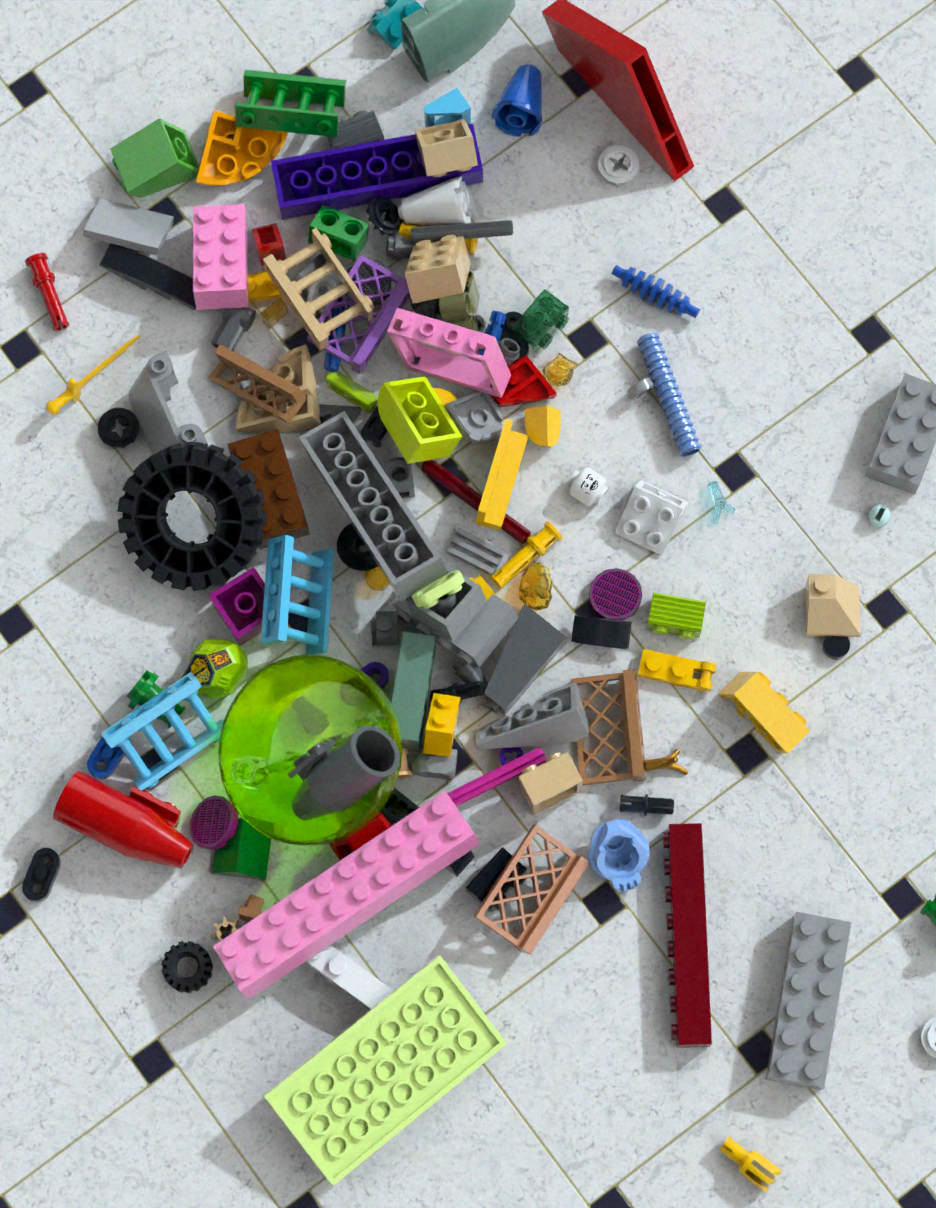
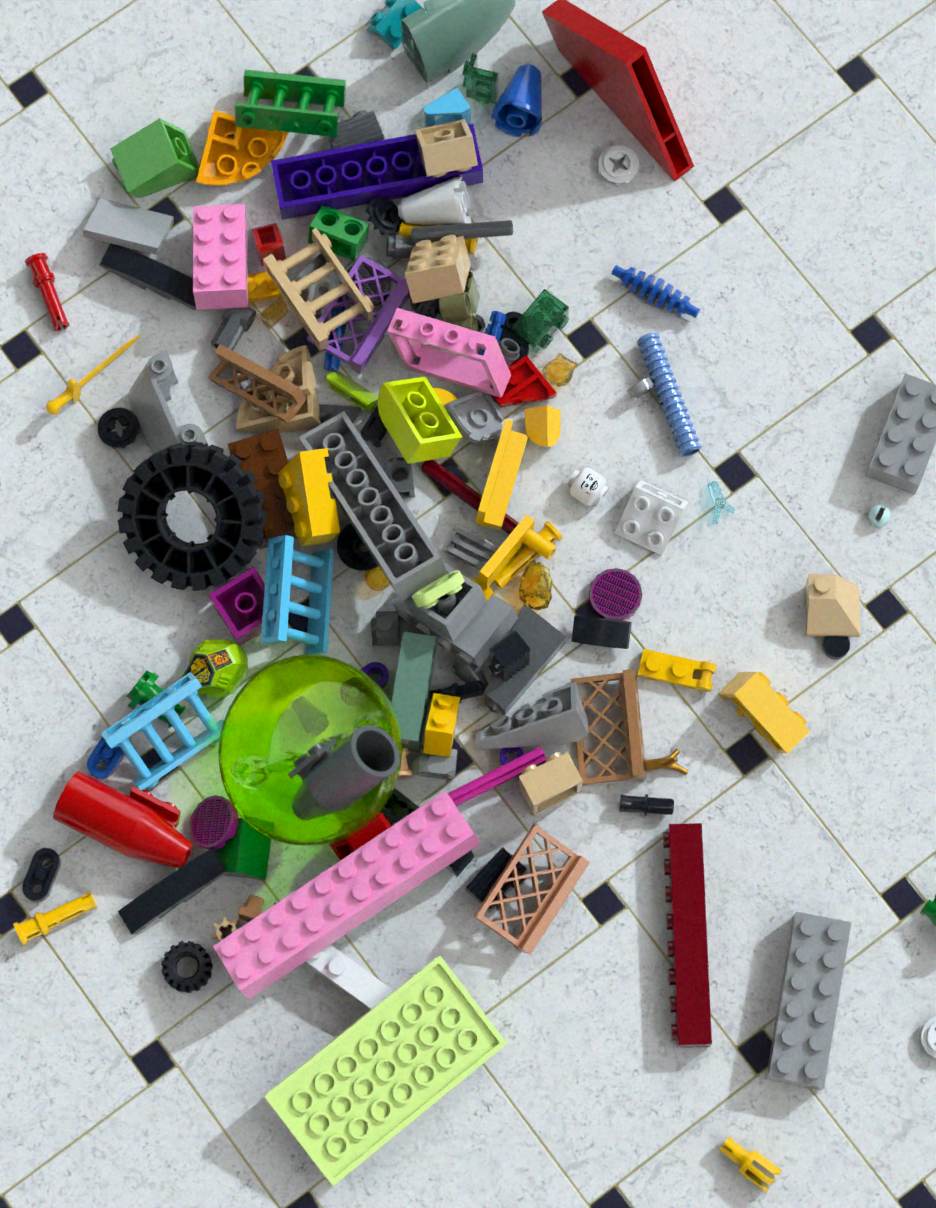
(42, 923): none -> yellow pin
(172, 891): none -> black slope
(309, 497): none -> yellow wedge
(480, 83): none -> clear green bracket
(509, 656): none -> black brick
(520, 535): none -> yellow piece
(618, 853): light blue helmet -> none
(676, 616): lime brick -> none

